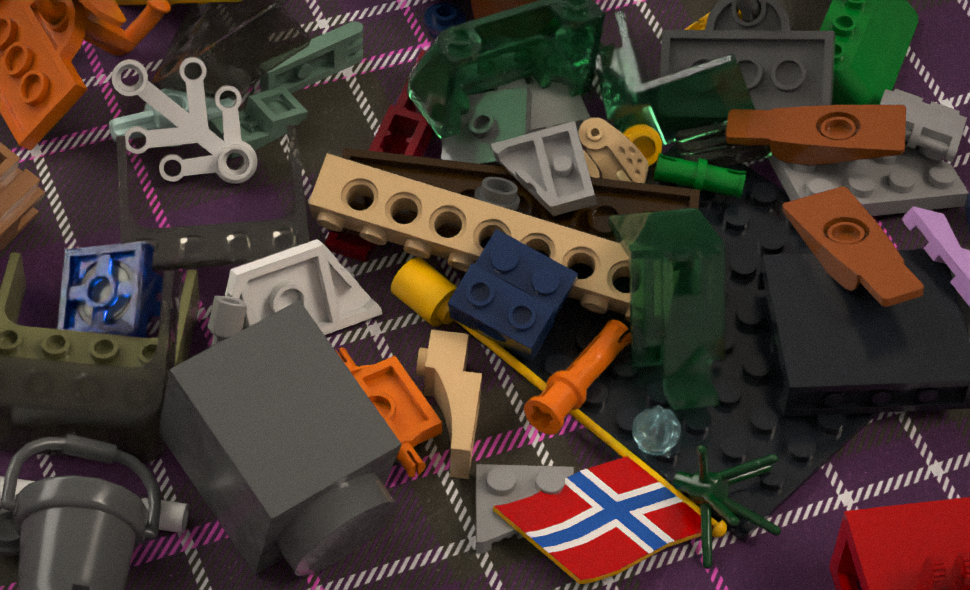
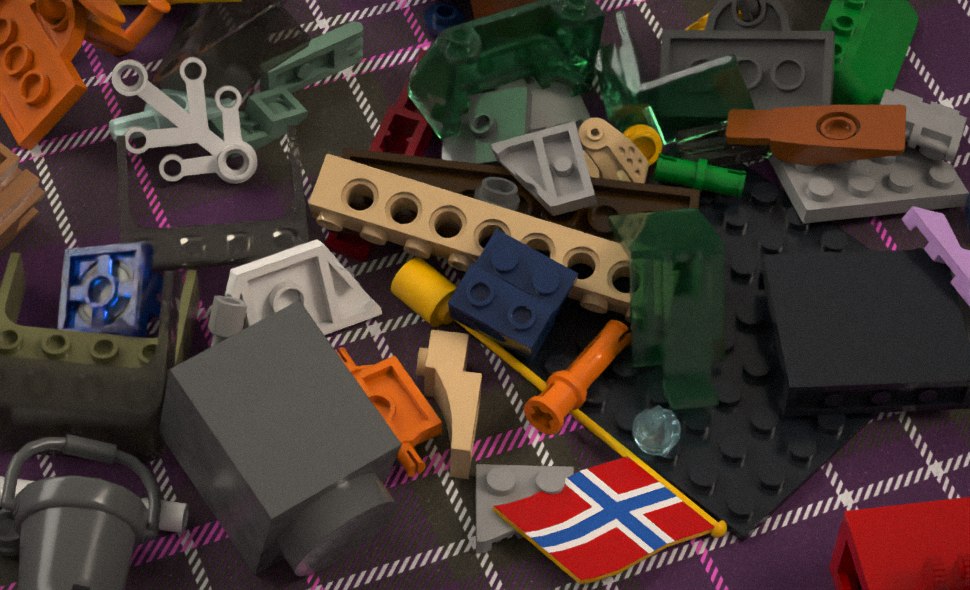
(712, 489): dark green plant -> none
(852, 245): dark orange piece -> none

